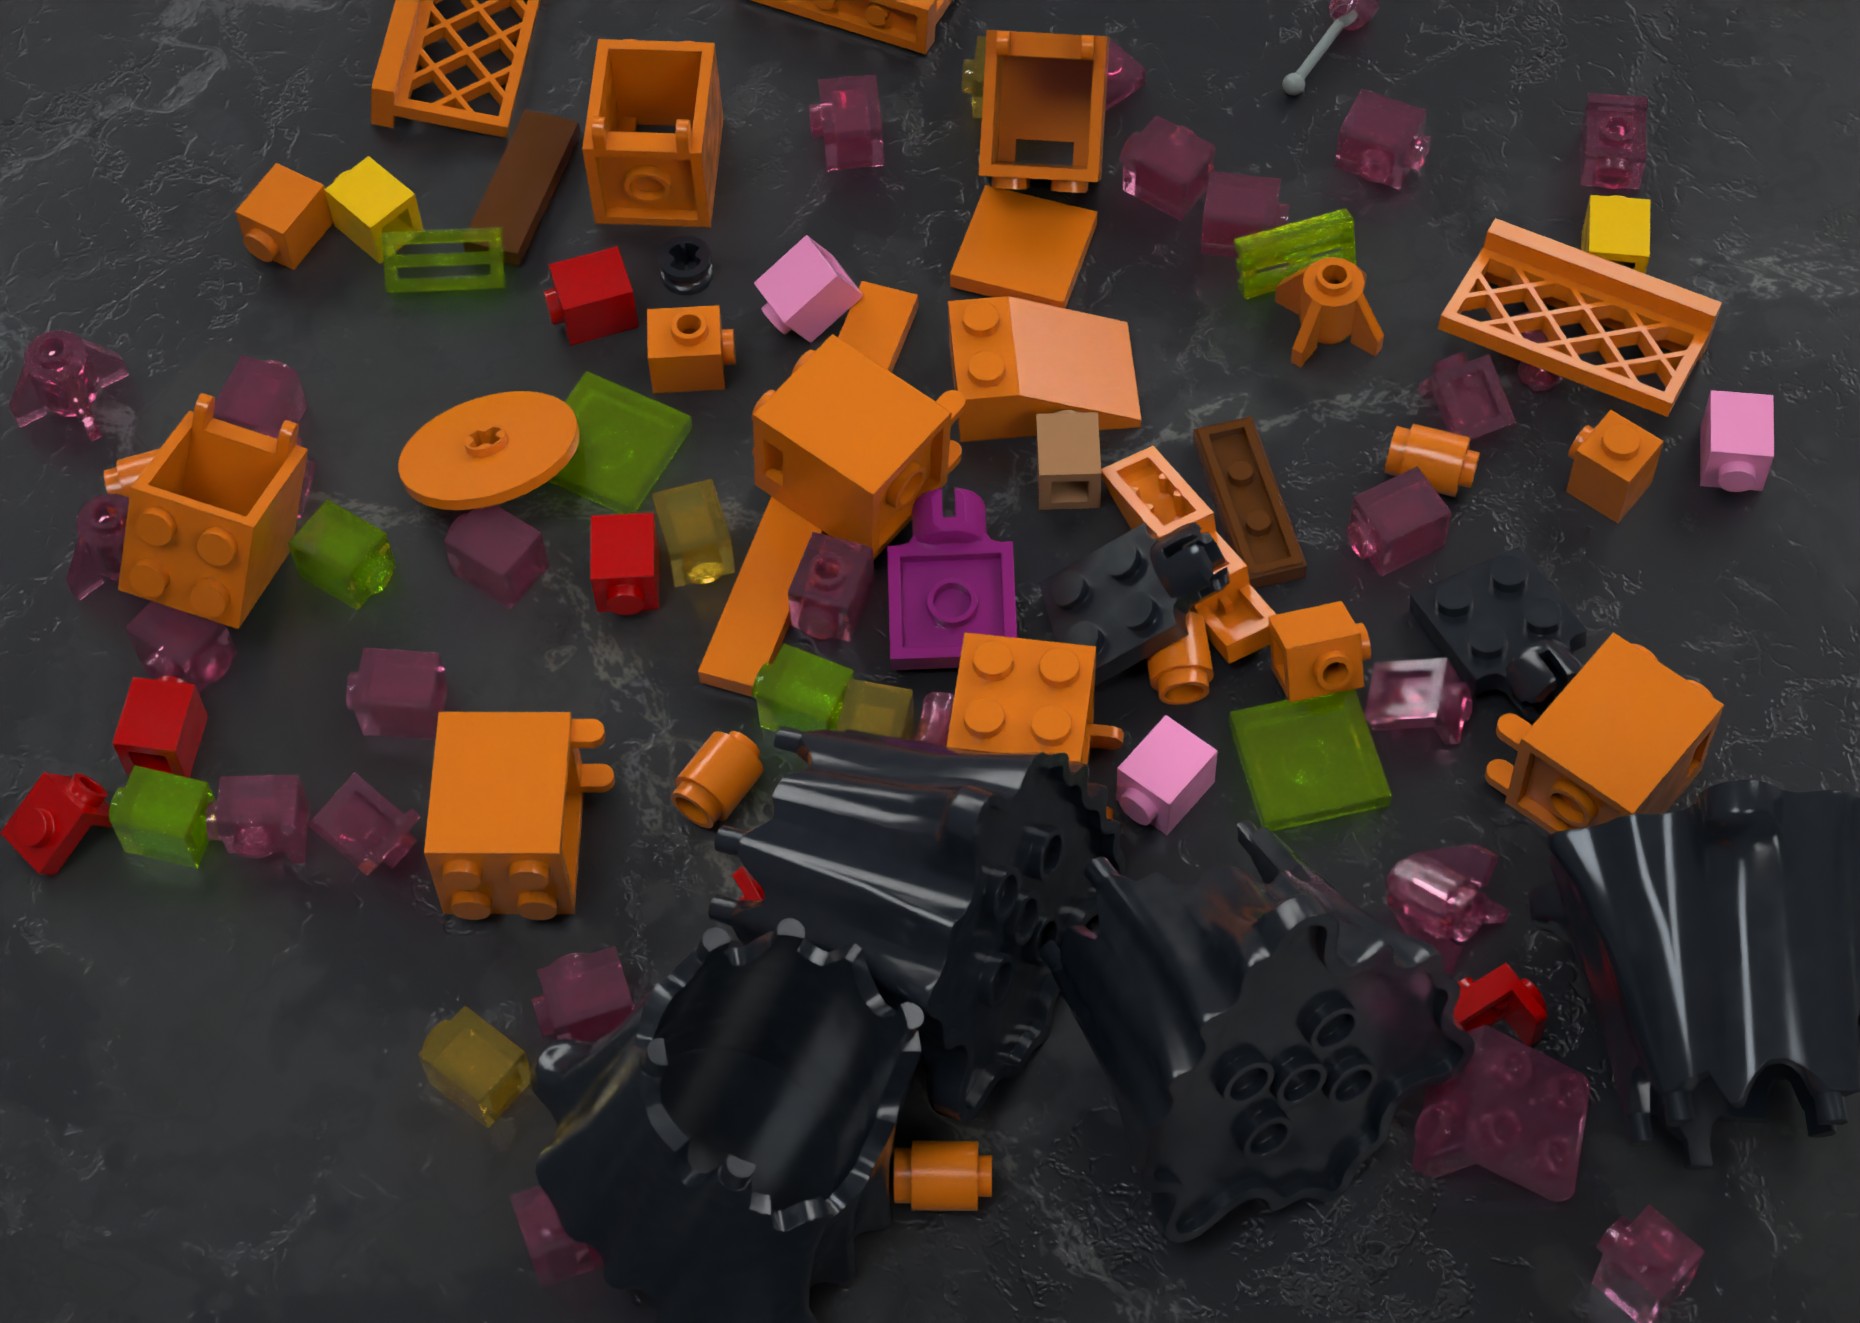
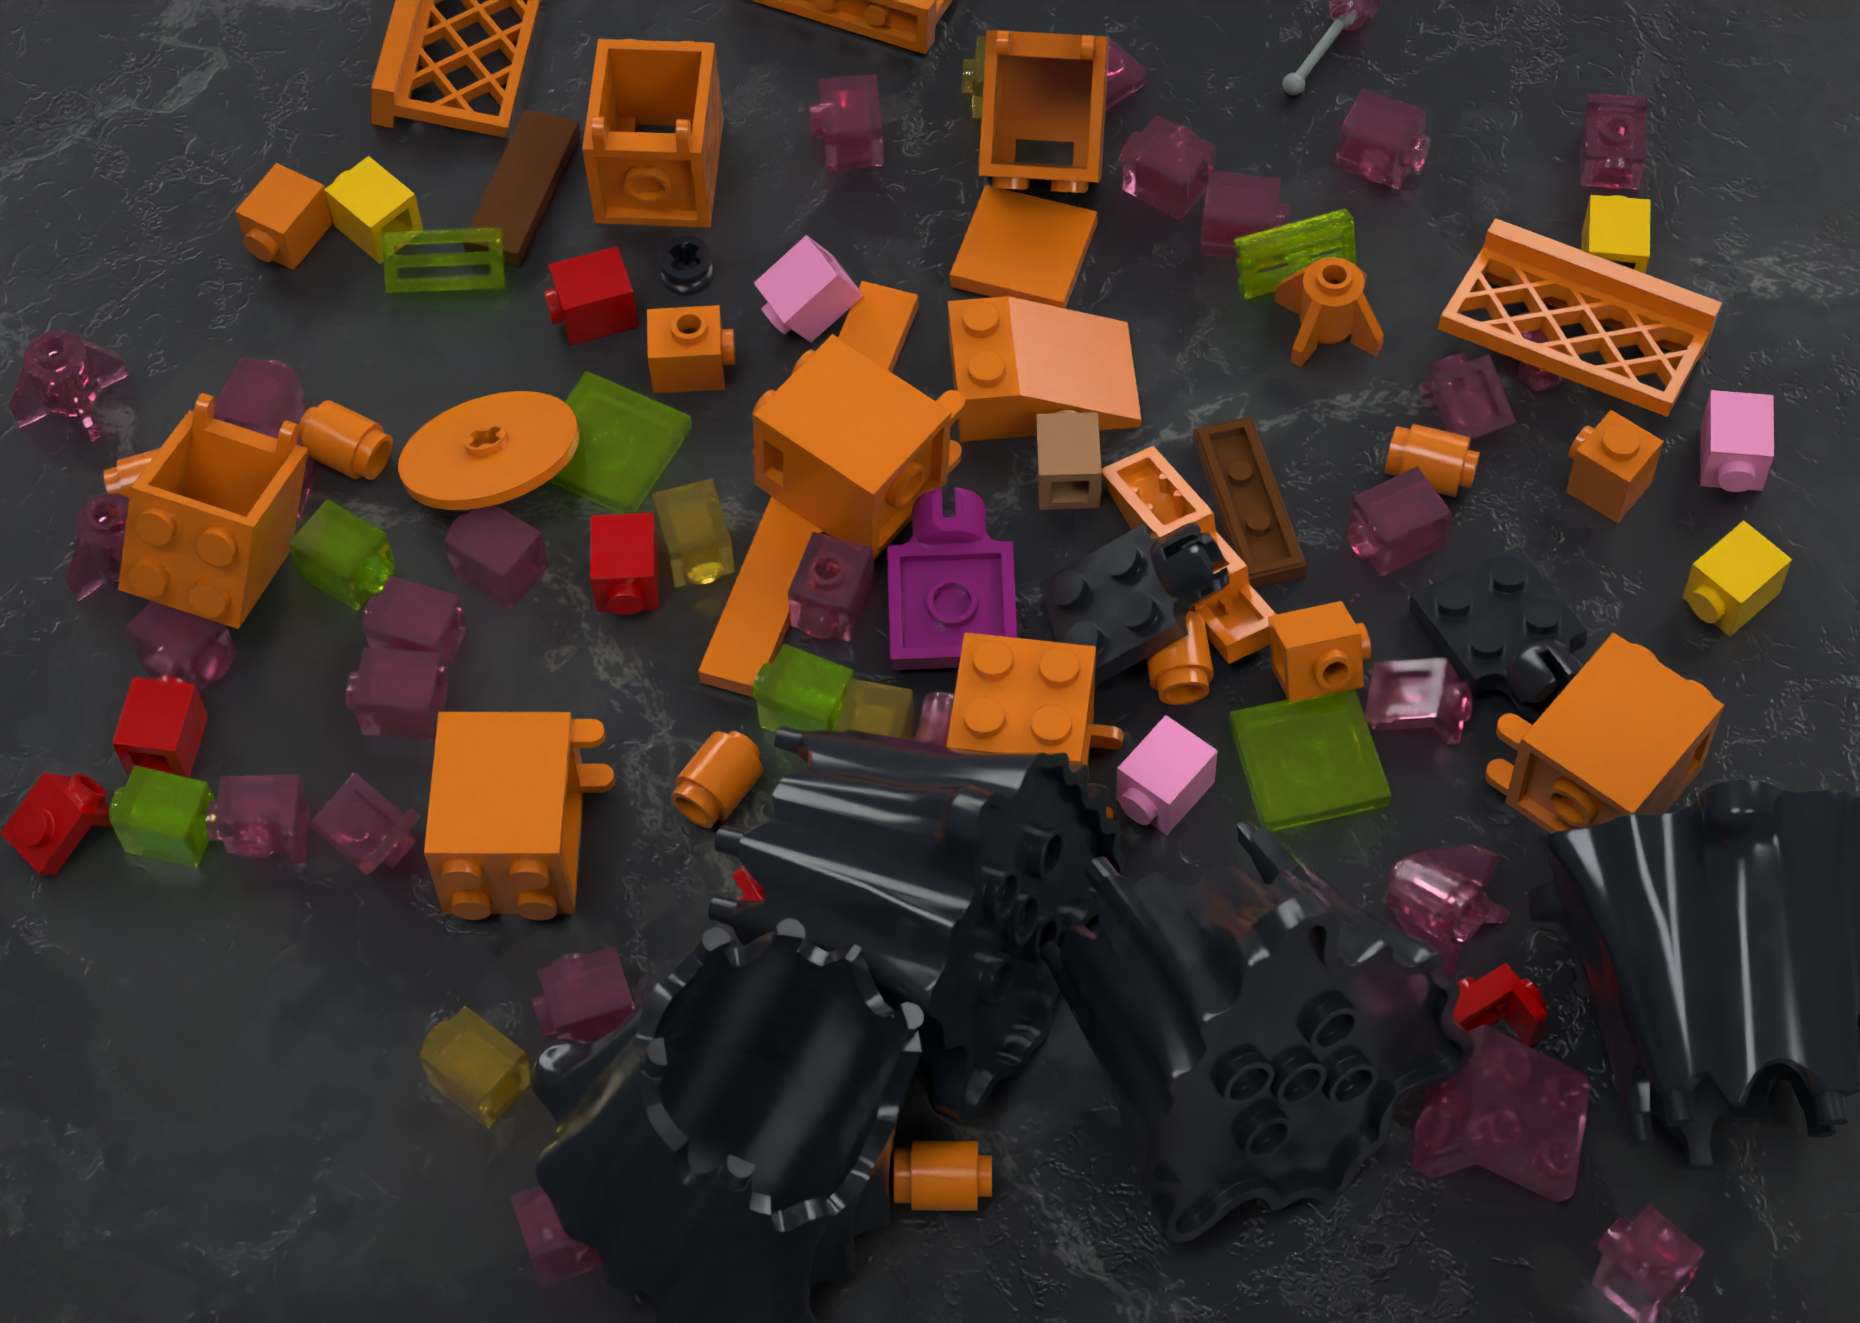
(345, 440): none -> orange brick
(414, 619): none -> clear pink brick
(1736, 578): none -> yellow brick

